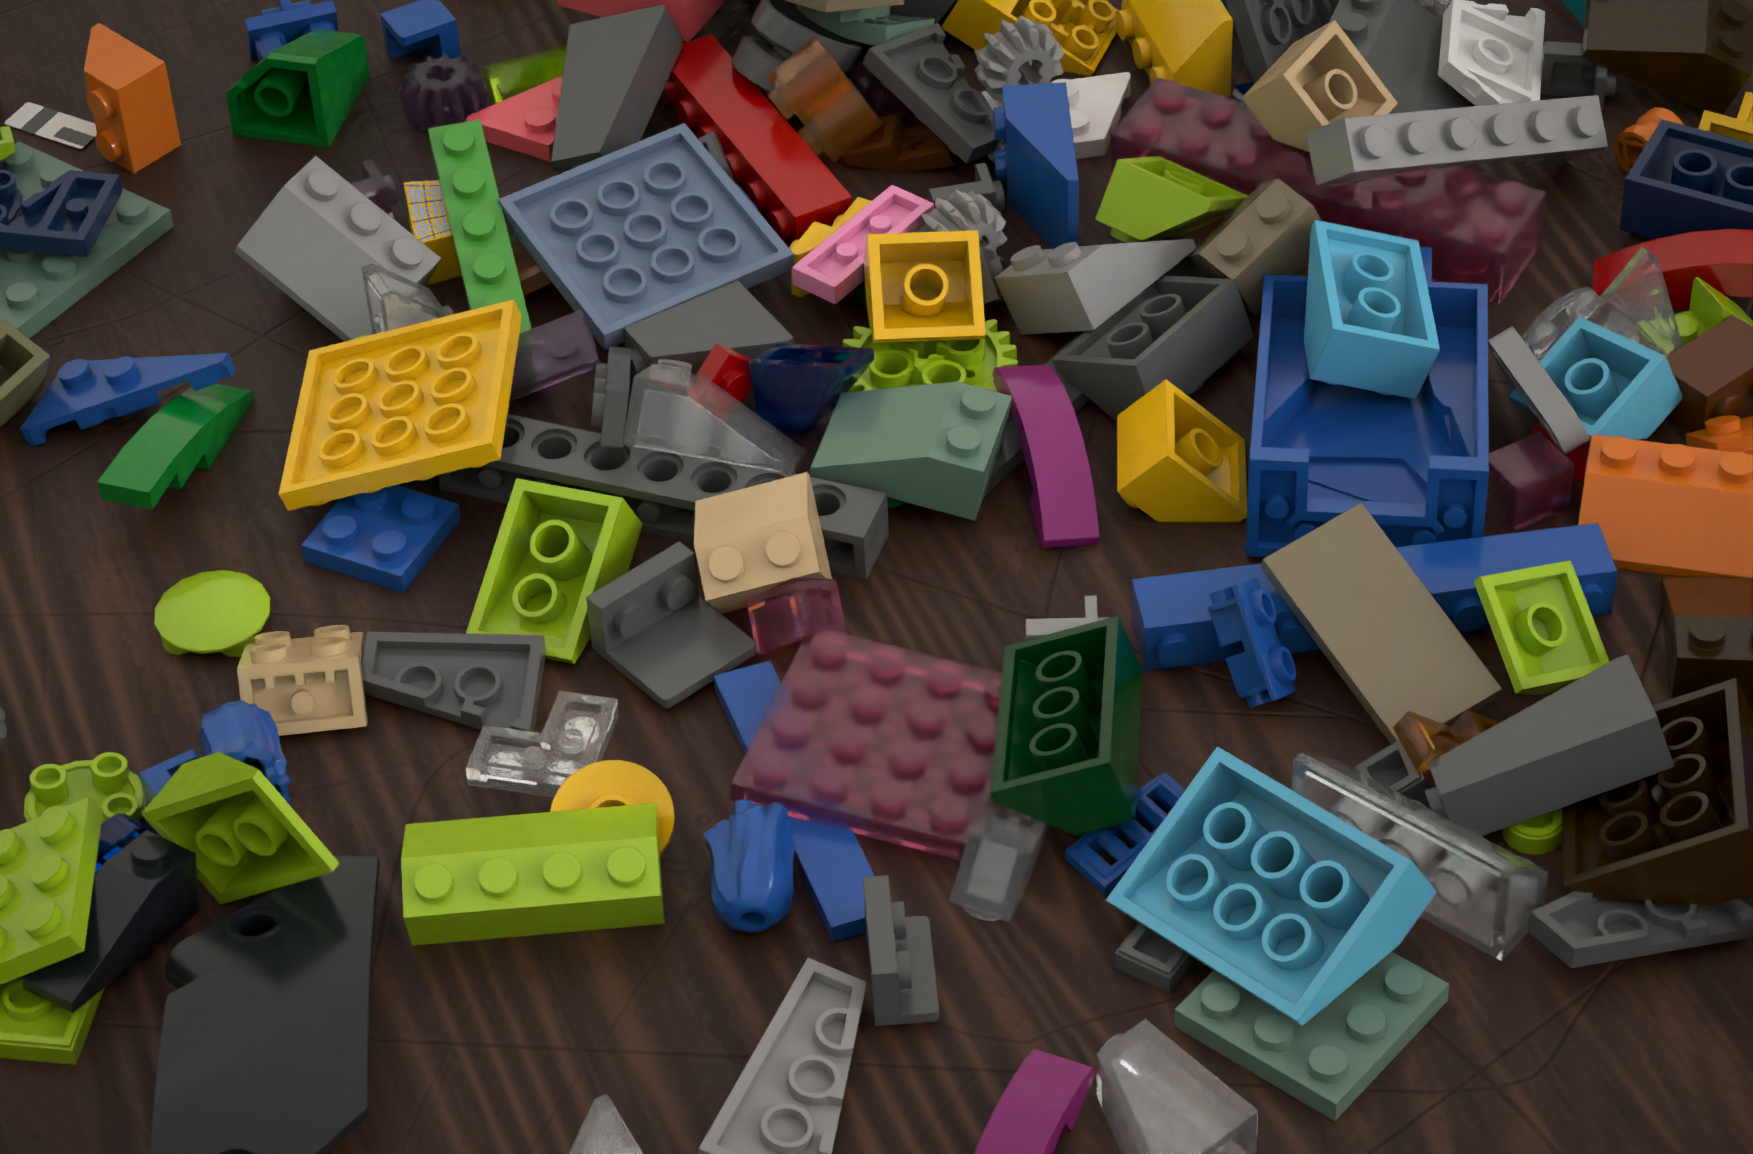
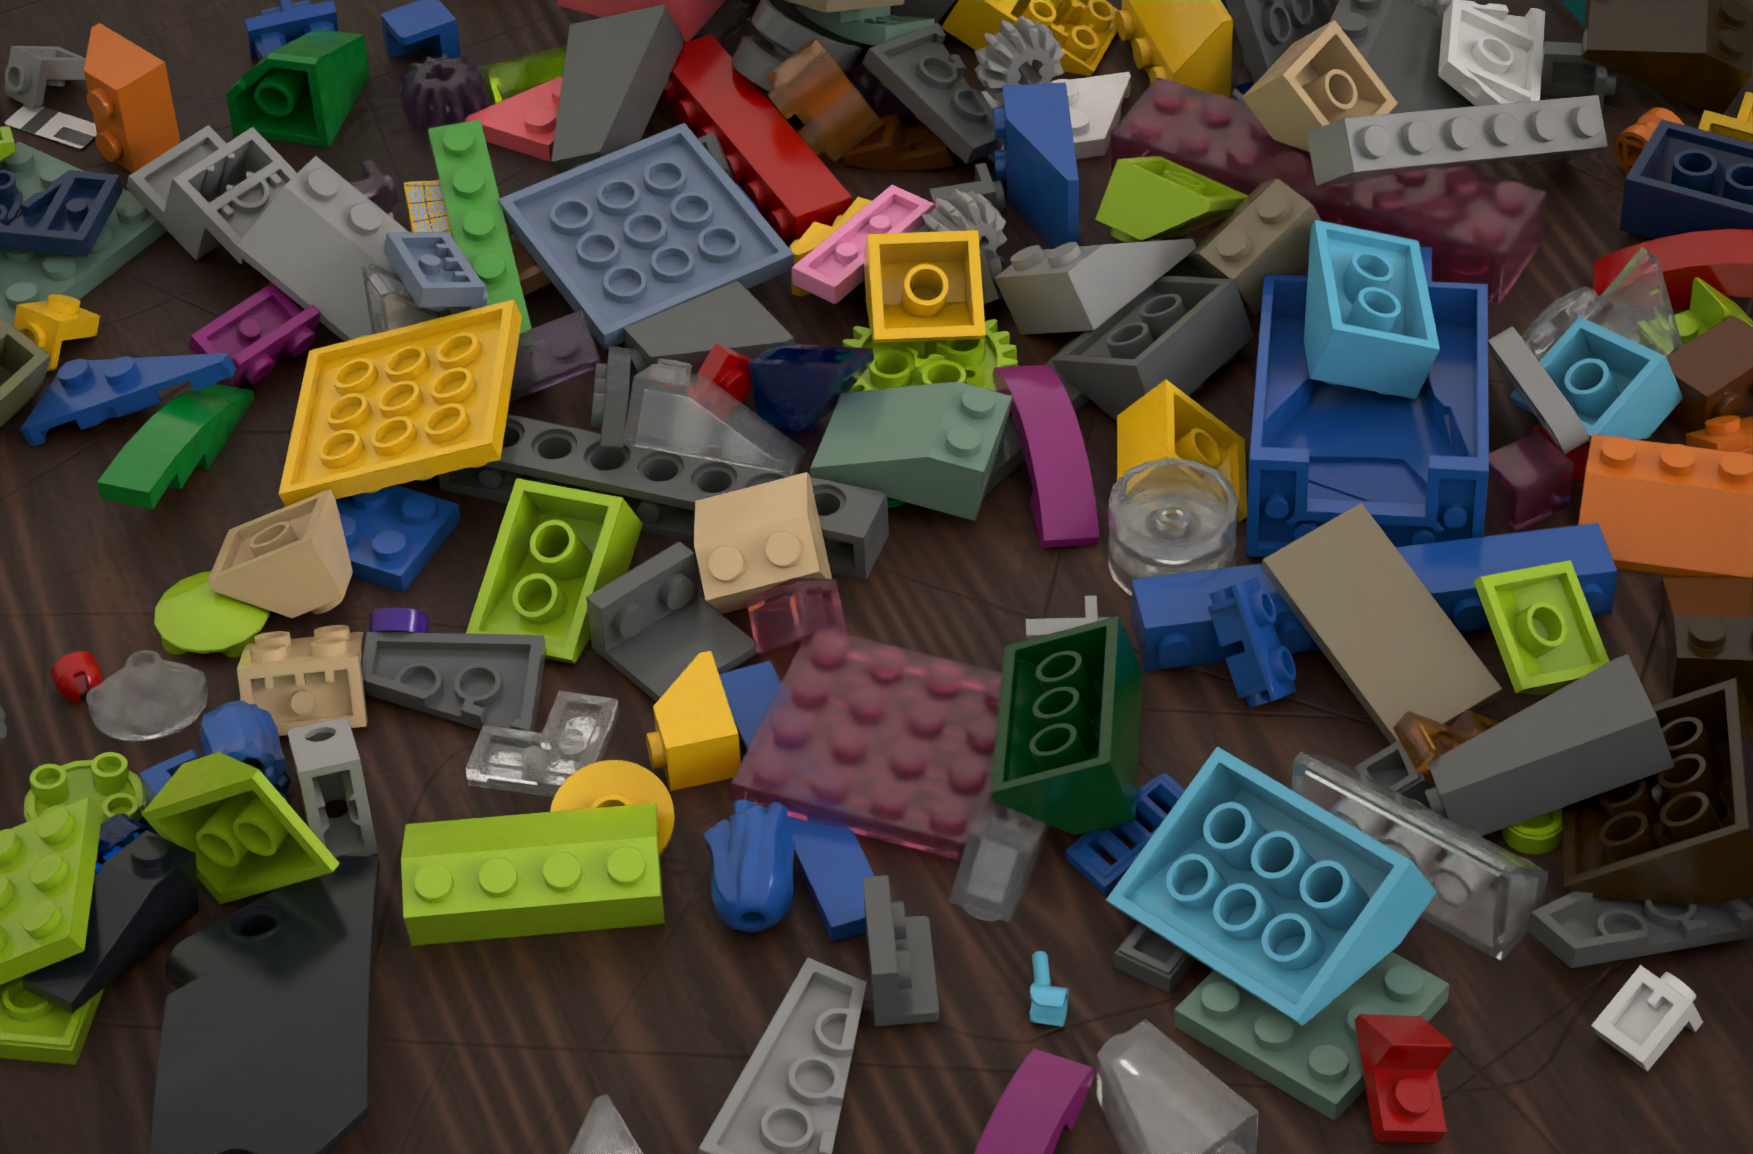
(37, 66): none -> light grey bracket
(55, 321): none -> yellow bracket
(76, 675): none -> red hinge
(148, 698): none -> clear dish
(211, 188): none -> light grey bracket
(258, 334): none -> magenta bracket
(287, 559): none -> tan slope
(330, 770): none -> light grey torso
(398, 620): none -> dark purple tile
(435, 271): none -> sand blue bracket
(694, 729): none -> yellow slope
(1048, 1001): none -> medium azure hand
(1170, 521): none -> clear wheel
(1401, 1077): none -> red slope
(1647, 1016): none -> white bracket

